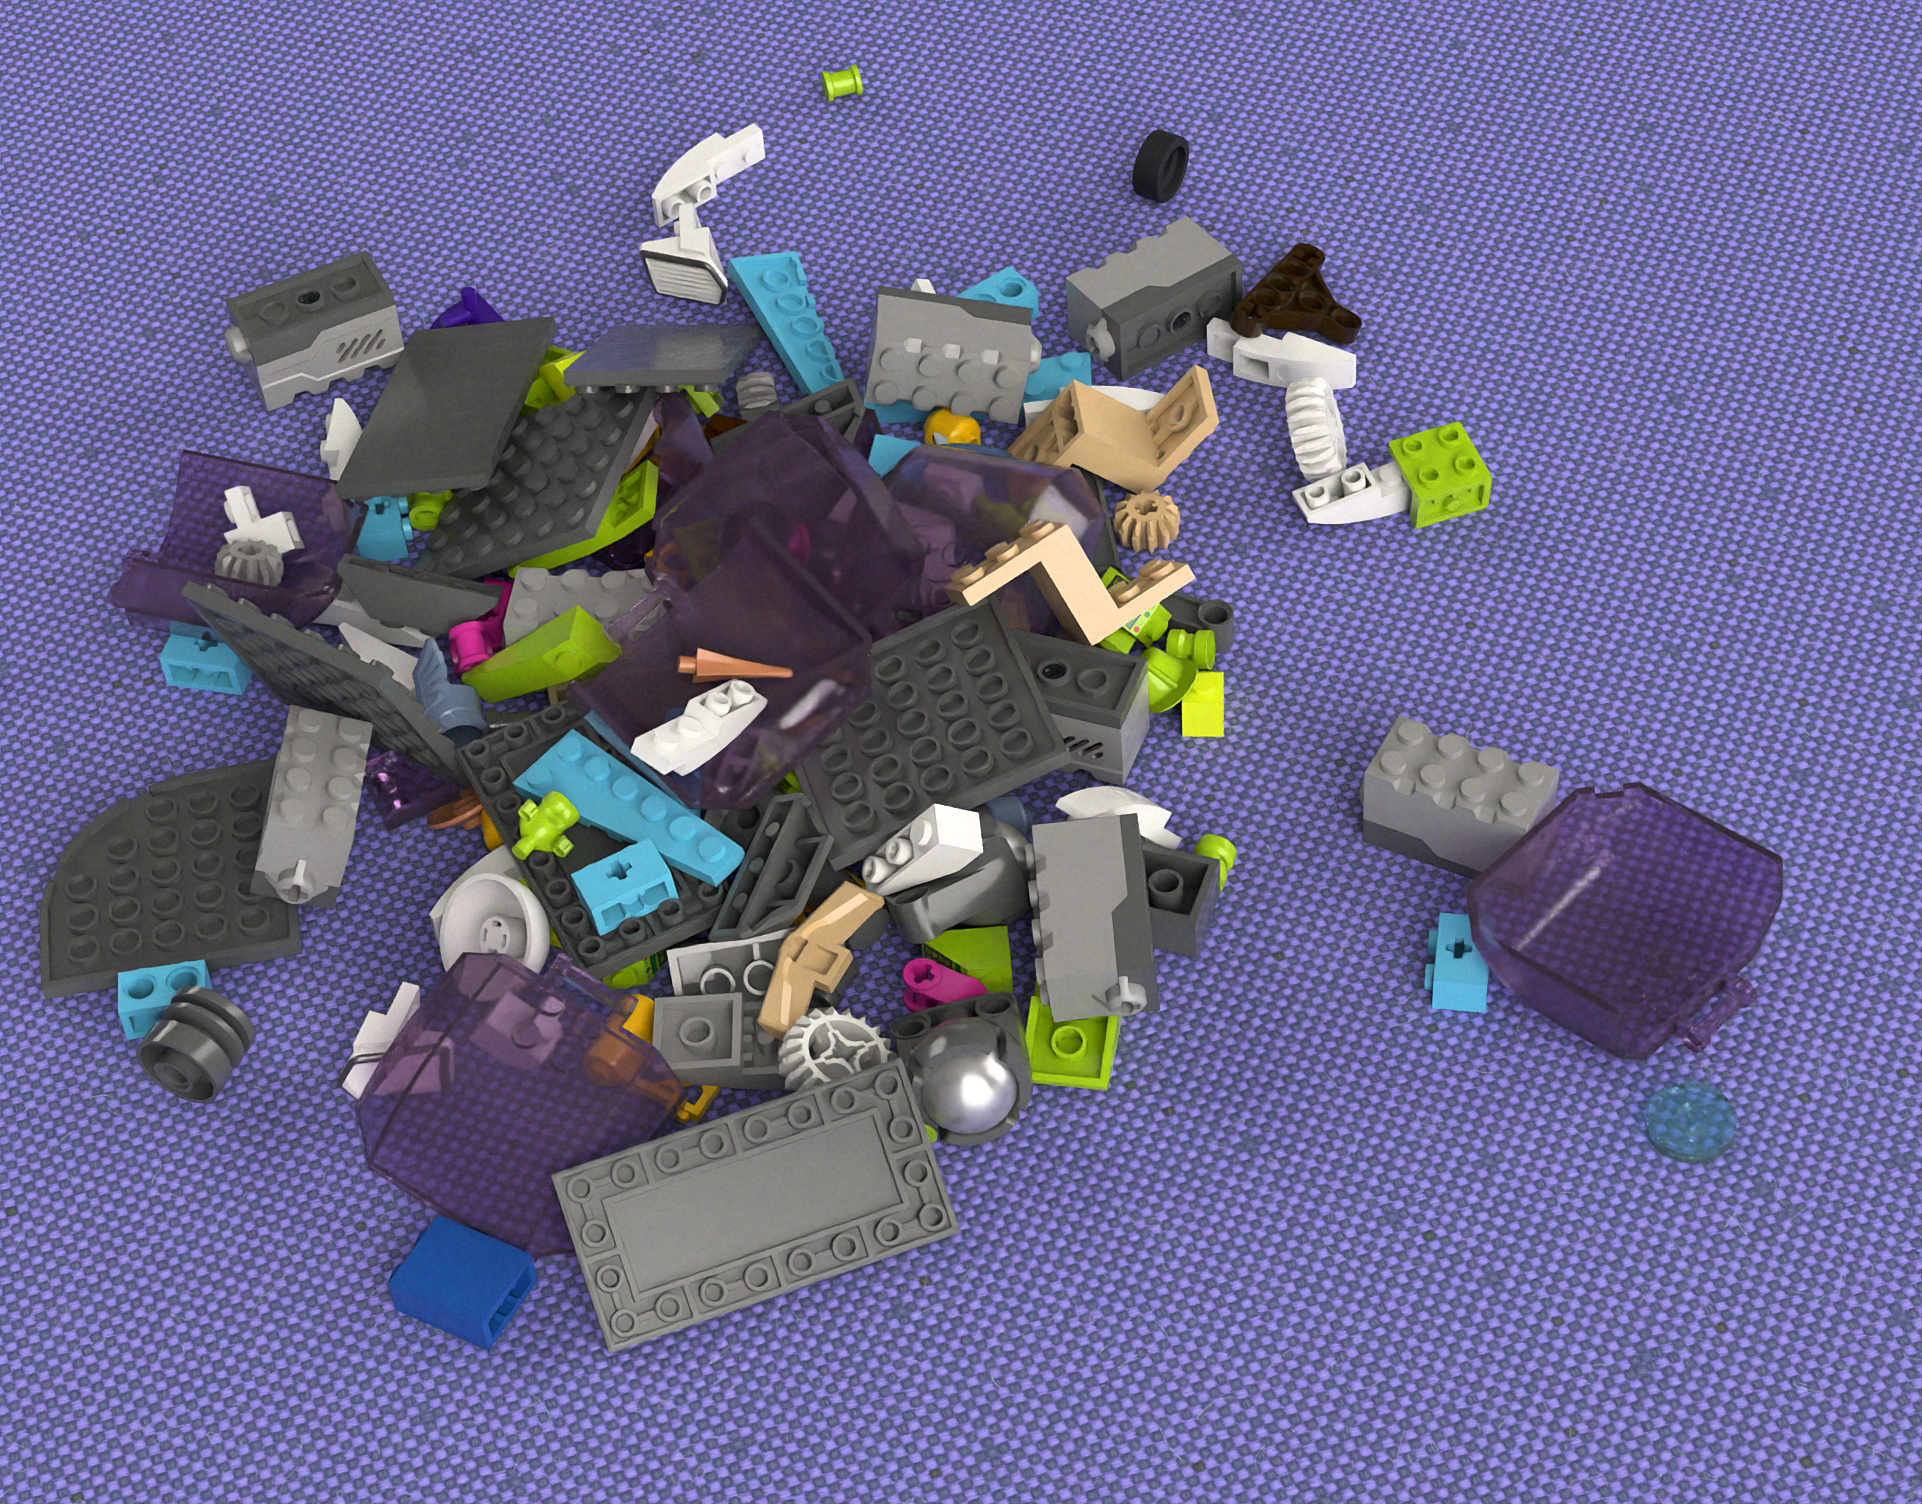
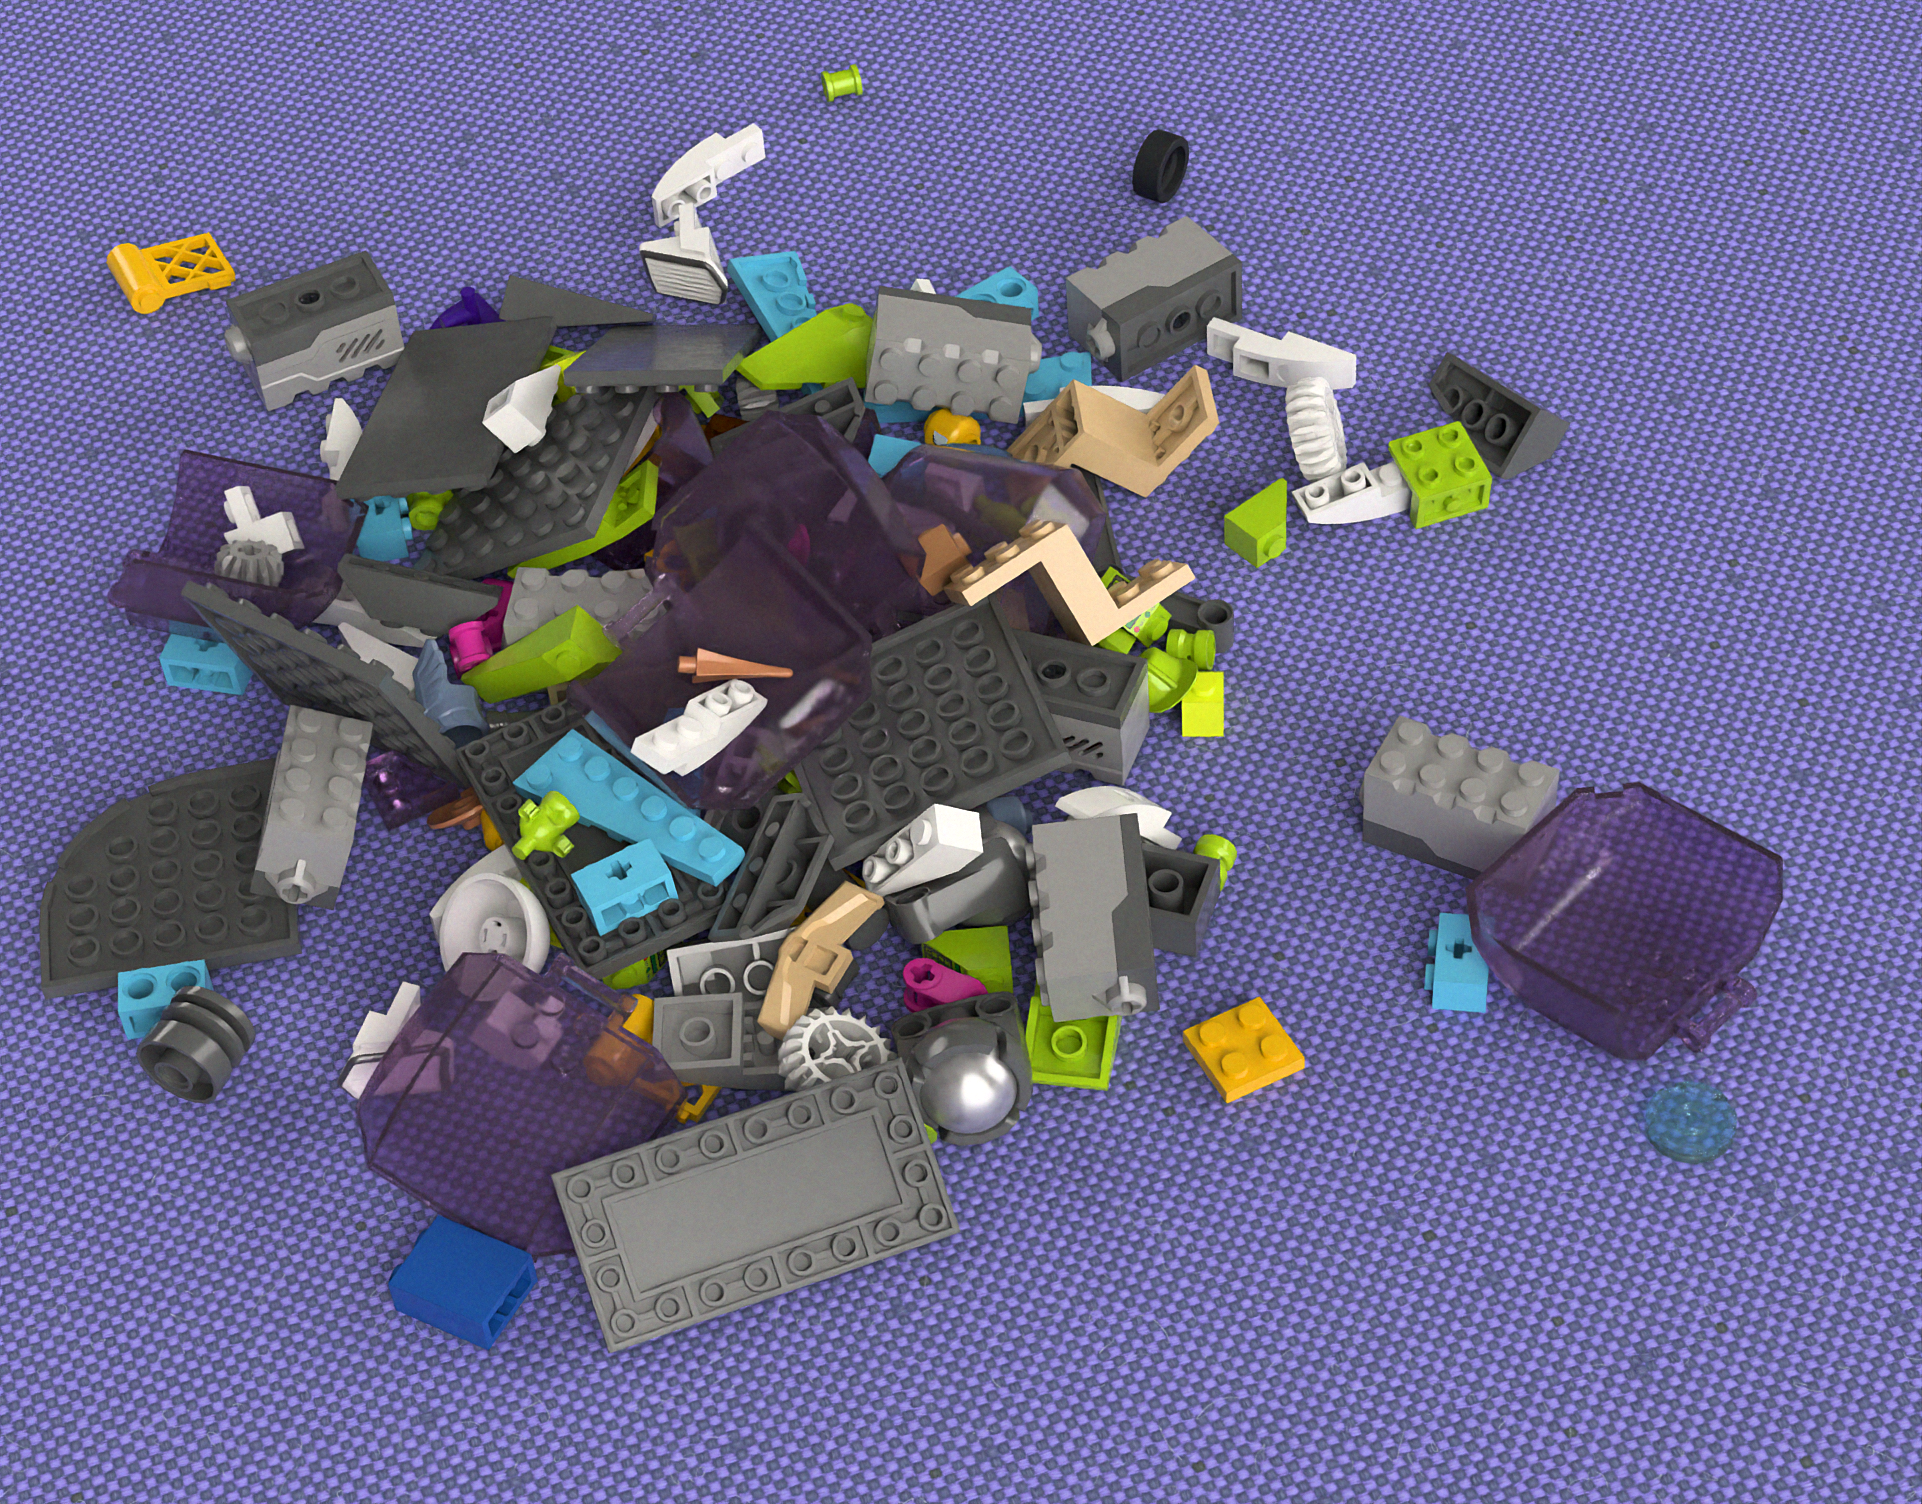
(146, 280): none -> yellow piece
(522, 409): none -> white slope
(536, 300): none -> dark grey wedge
(818, 351): none -> lime wedge
(944, 556): none -> medium nougat brick
(1146, 521): tan gear -> none
(1243, 1049): none -> yellow plate
(1259, 525): none -> lime slope
(1295, 299): dark brown beam -> none
(1501, 422): none -> dark grey wedge

